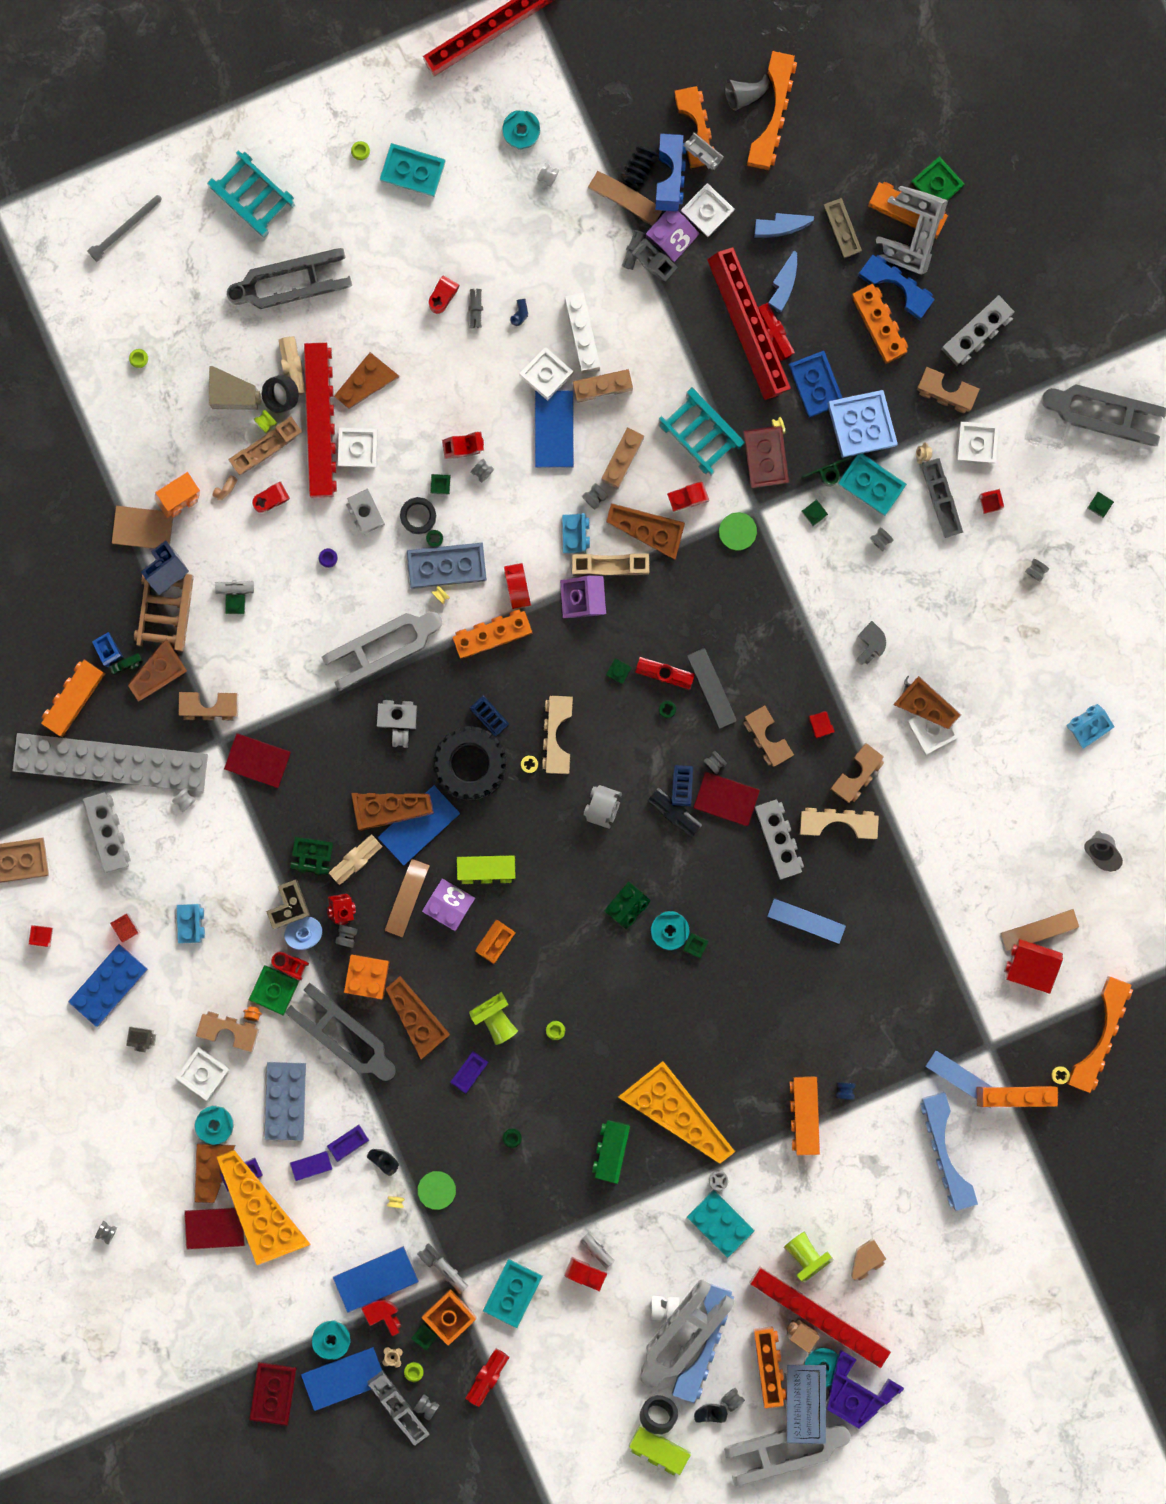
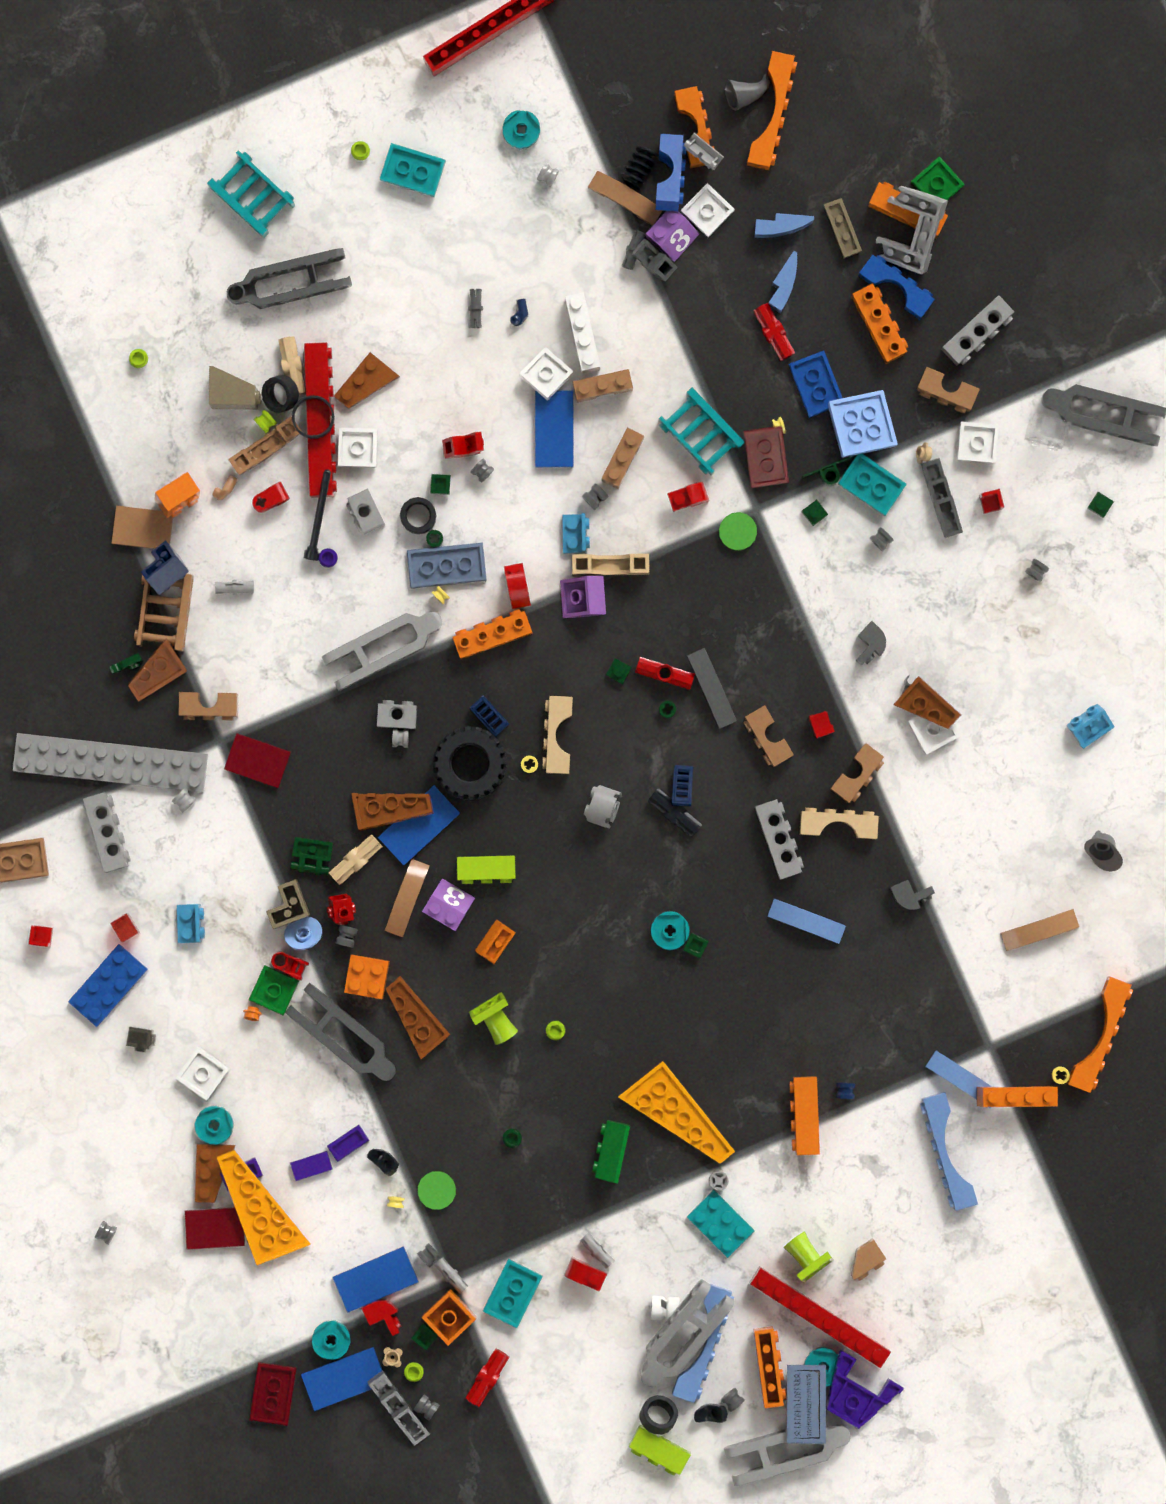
(73, 698): orange brick -> none
(97, 251): dark grey piece -> none
(107, 650): blue slope -> none
(235, 604): dark green plate -> none
(244, 1034): medium nougat arch -> none
(285, 1101): sand blue plate -> none
(311, 552): none -> black piece
(313, 436): none -> black tyre
(444, 291): red piece -> none
(469, 1072): dark purple tile -> none
(627, 905): dark green bracket -> none
(651, 529): dark orange wing -> none
(715, 762): dark grey wheel -> none
(726, 799): dark red tile -> none
(748, 323): red brick -> none
(802, 1334): medium nougat arch -> none
(906, 898): none -> dark grey brick
(1033, 966): red brick -> none

